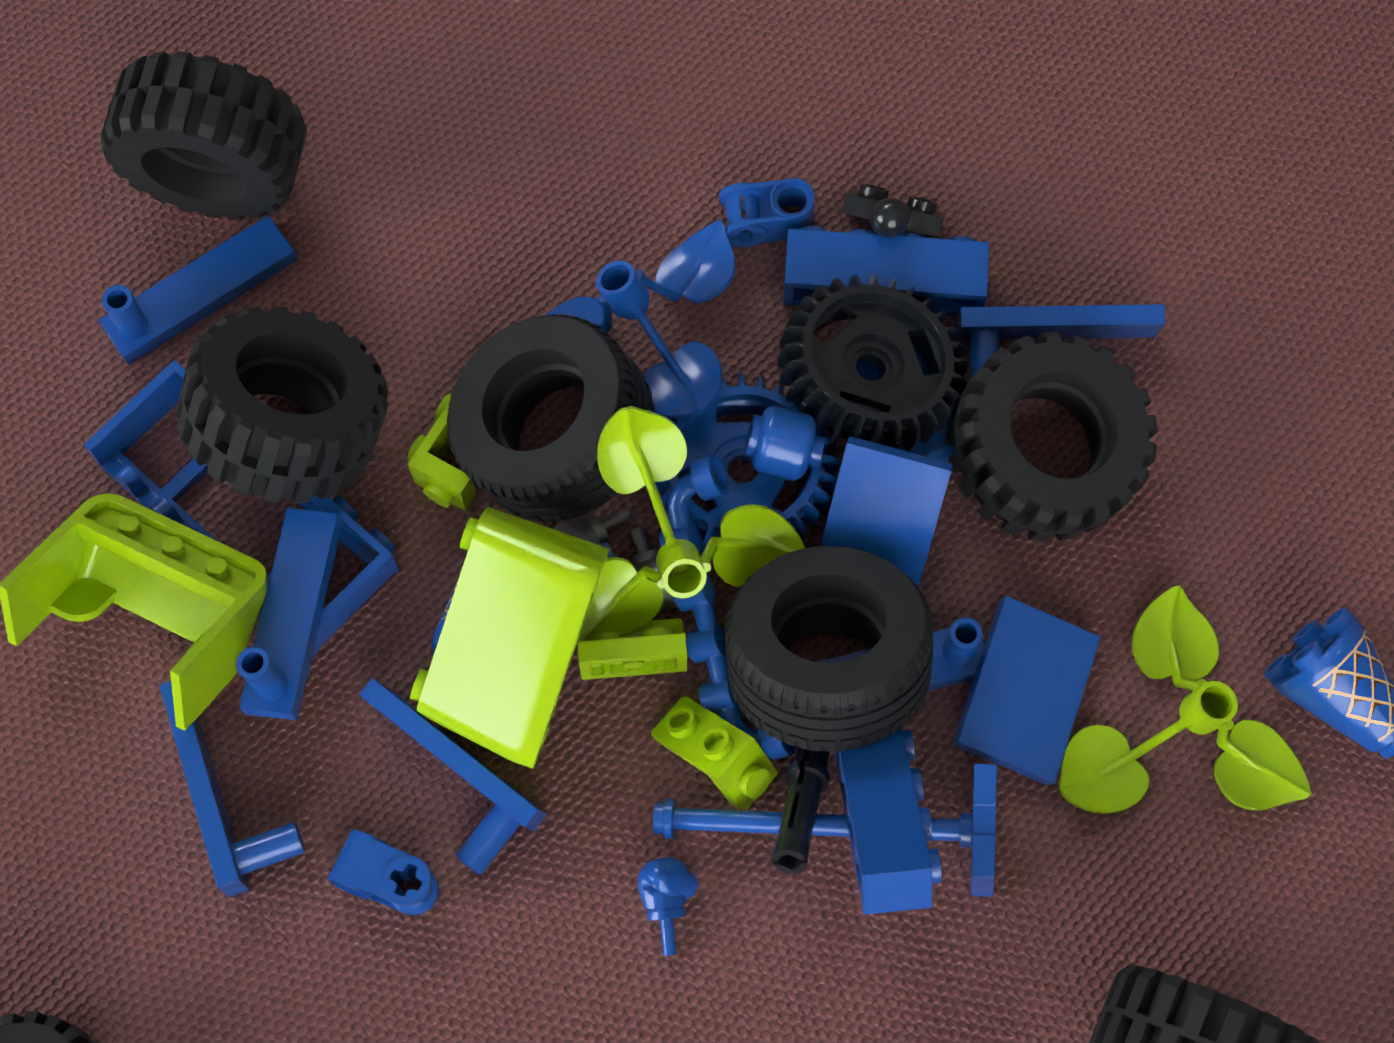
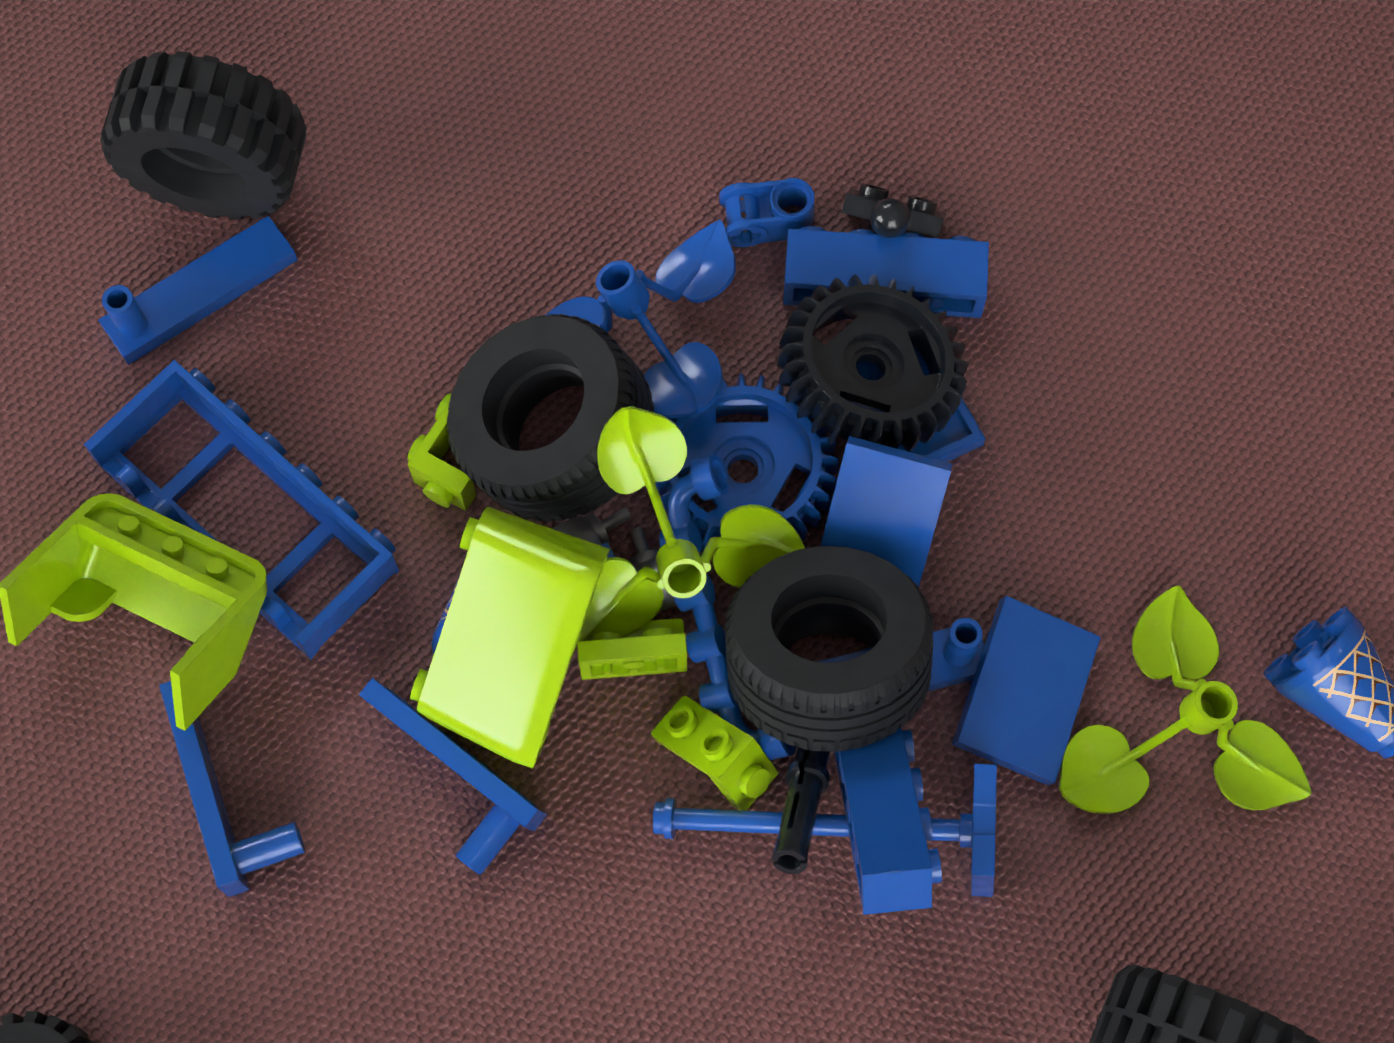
(272, 449): black tyre -> none
(291, 615): blue piece -> none
(376, 871): blue piece -> none
(663, 890): blue piece -> none
(783, 443): blue head -> none
(990, 324): blue piece -> none
(1101, 400): black tyre -> none

